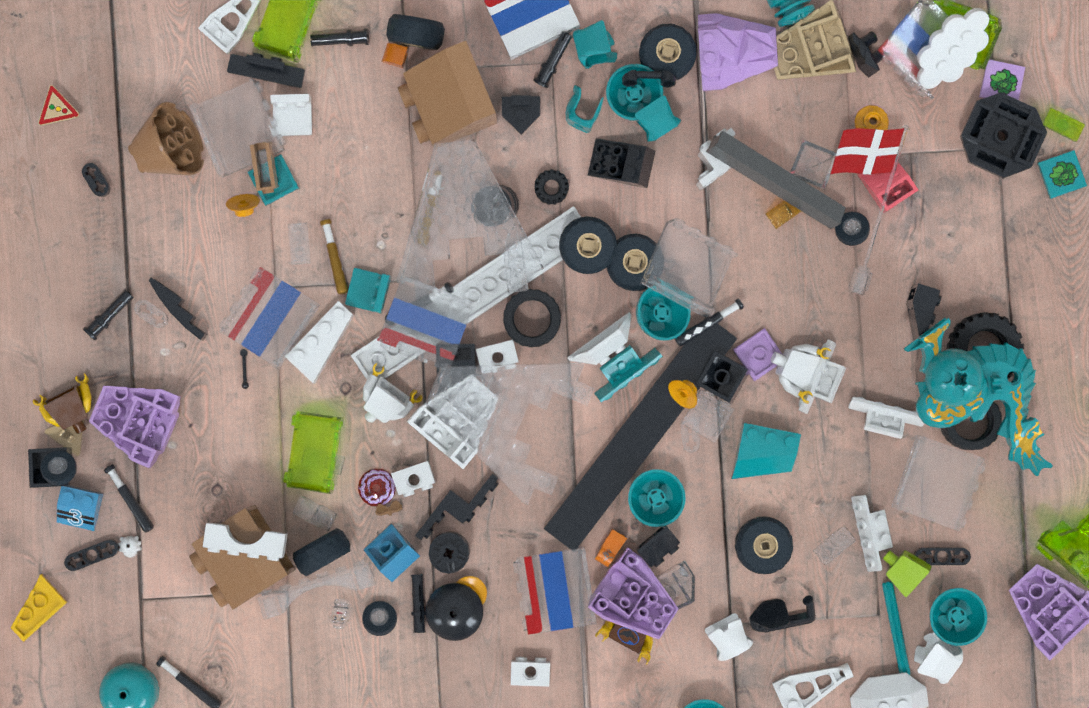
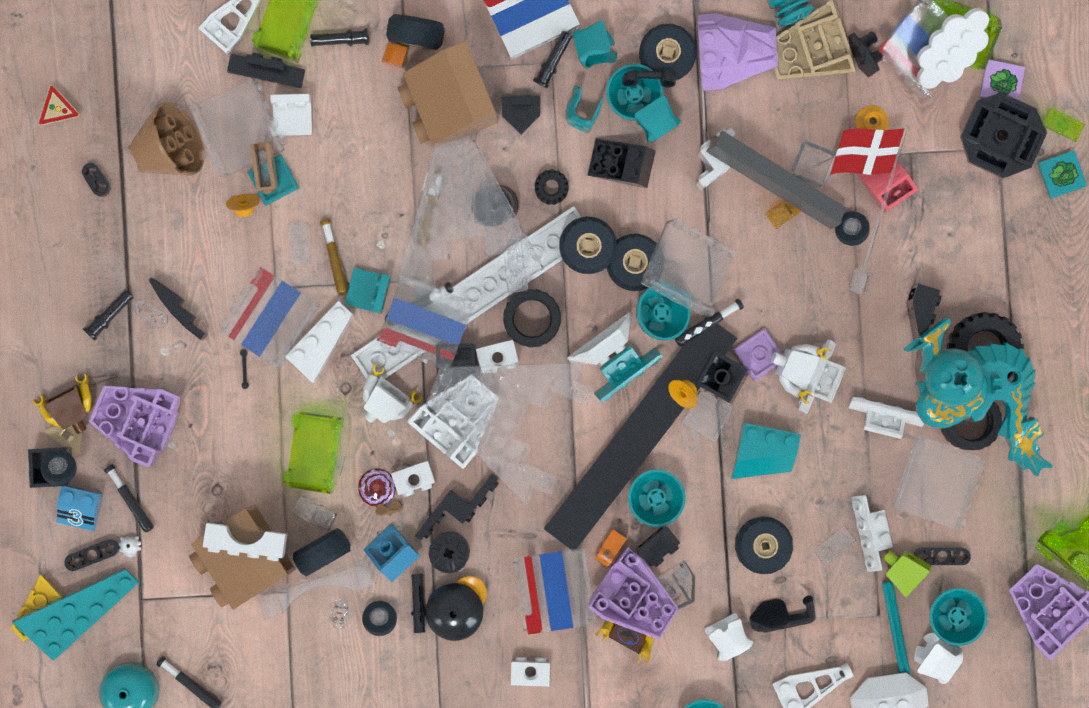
(69, 617): none -> teal wing

